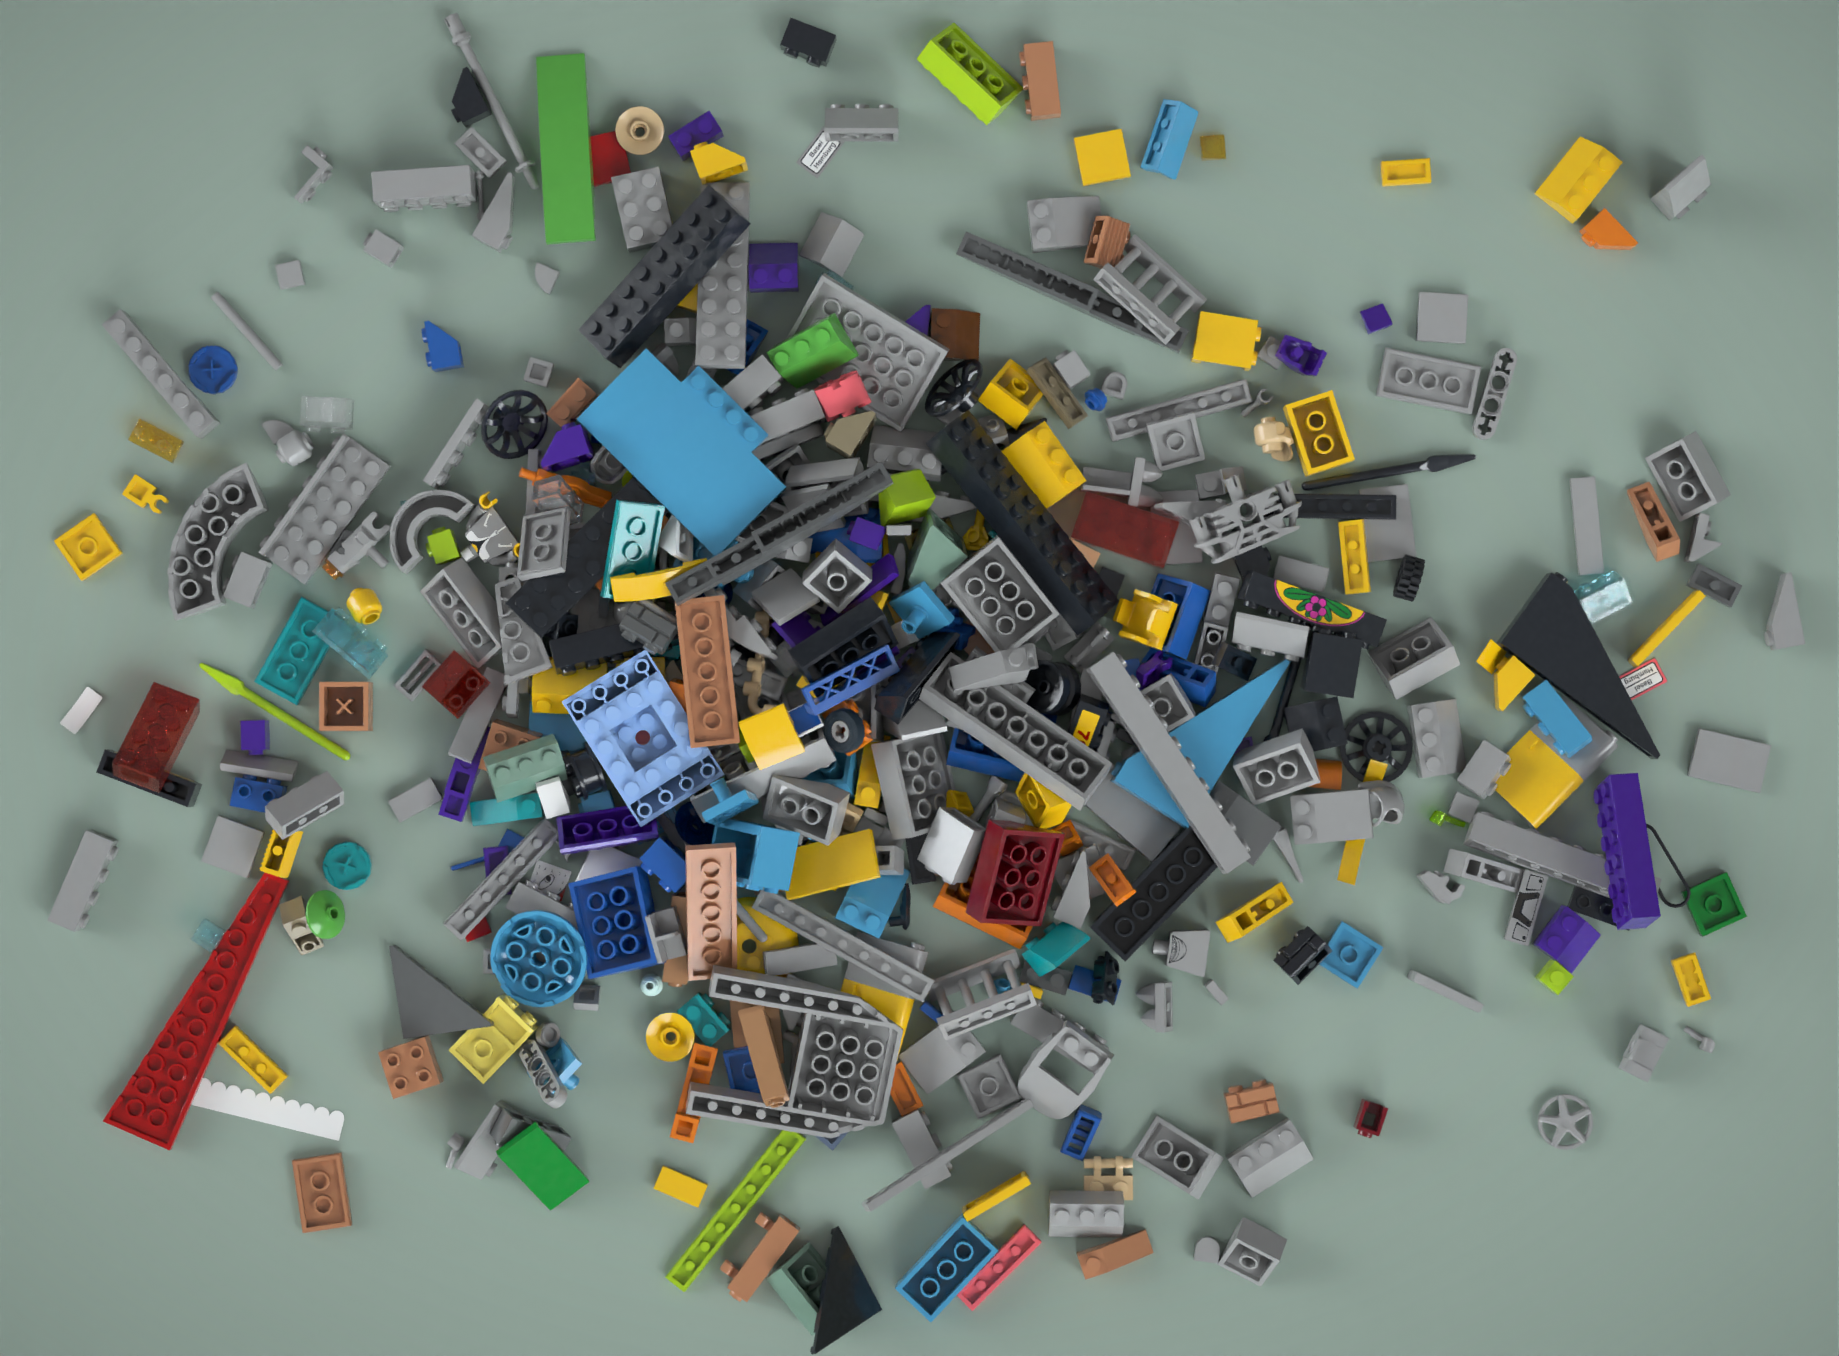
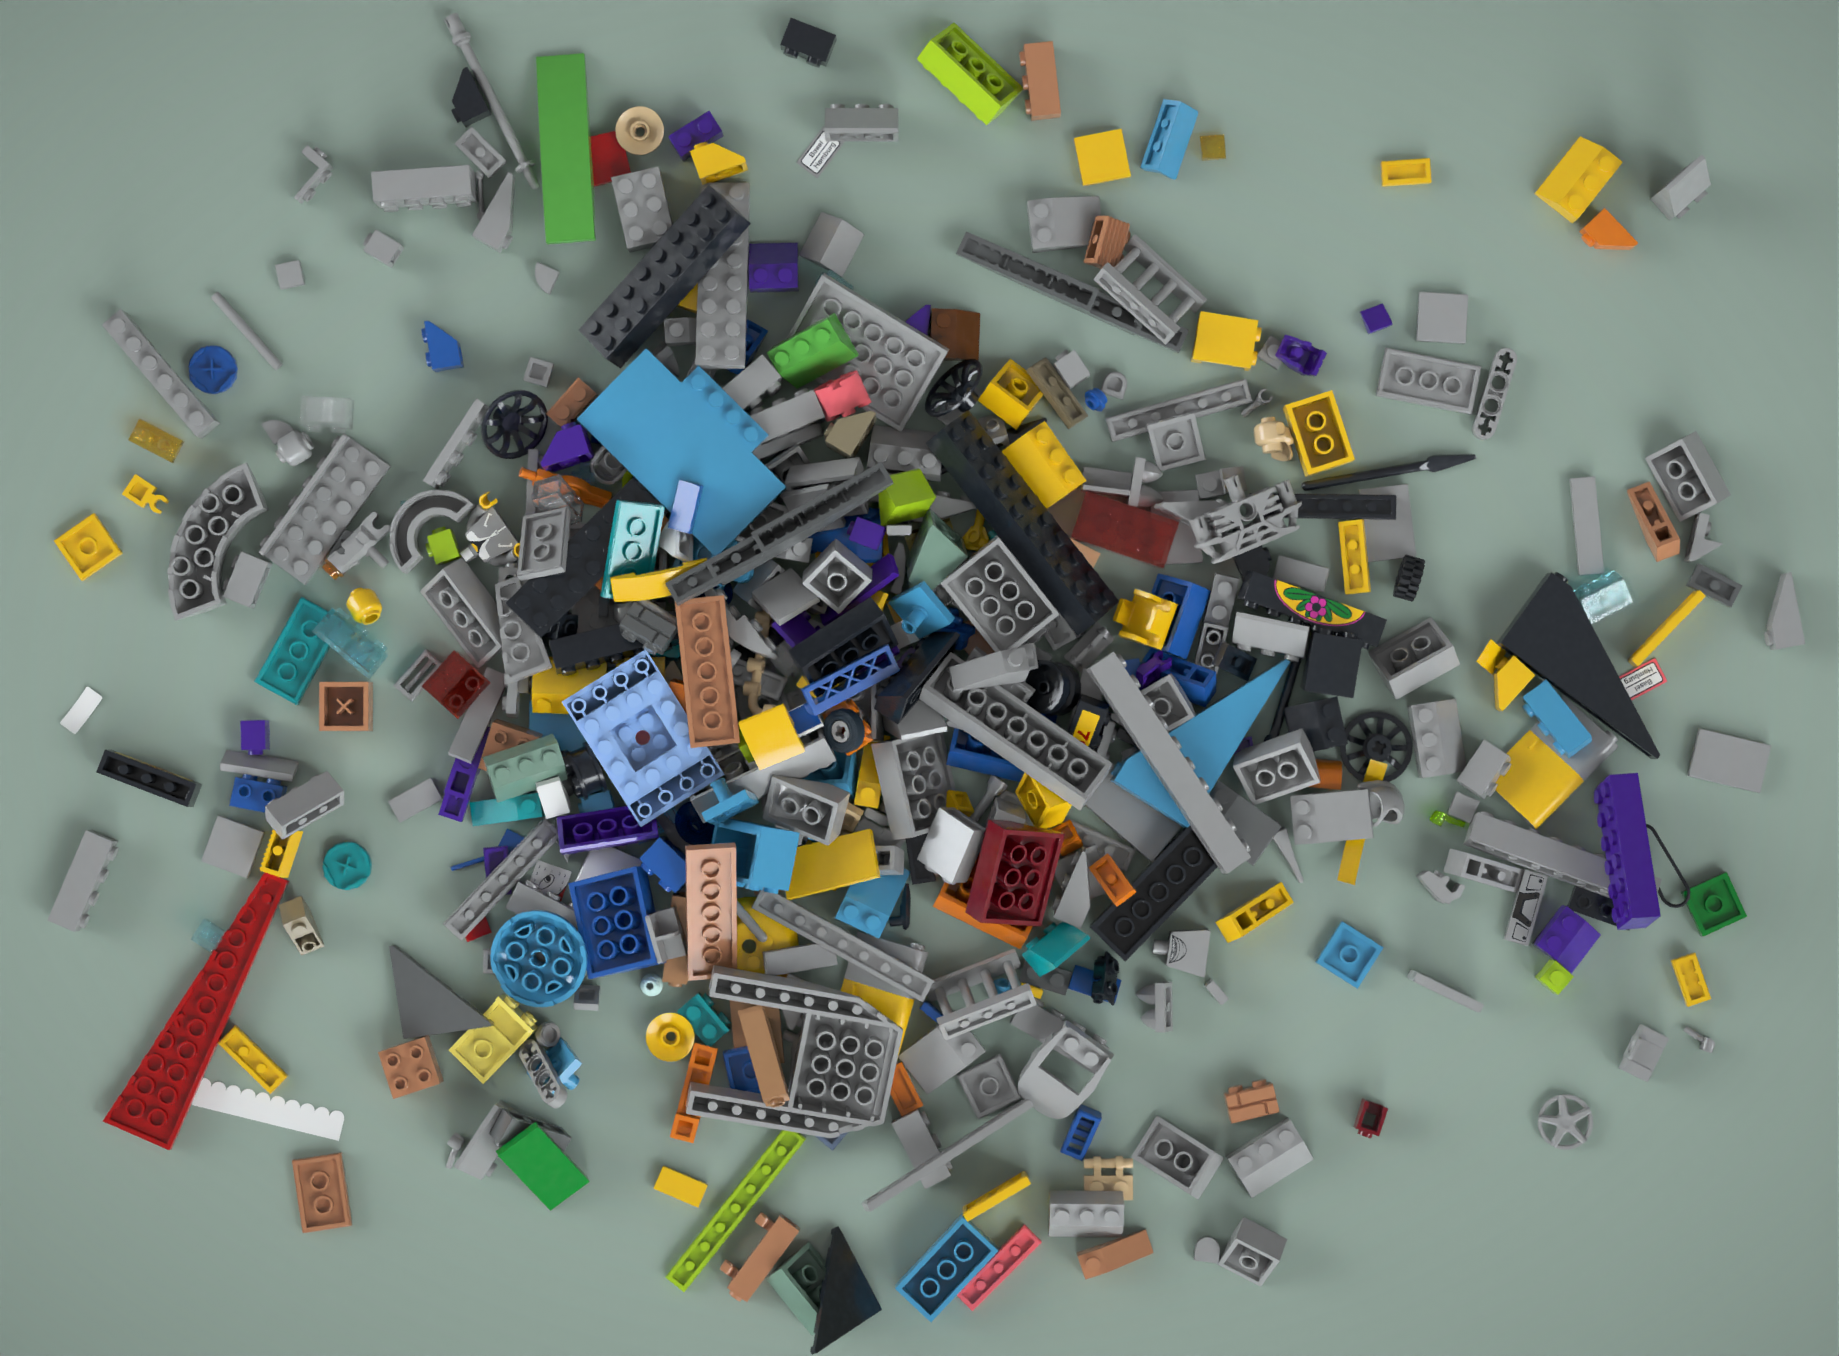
(156, 737): clear red brick -> none
(237, 687): lime piece -> none
(325, 914): bright green dish -> none
(685, 506): none -> slope
(1112, 579): black tile -> none
(1302, 954): black brick -> none

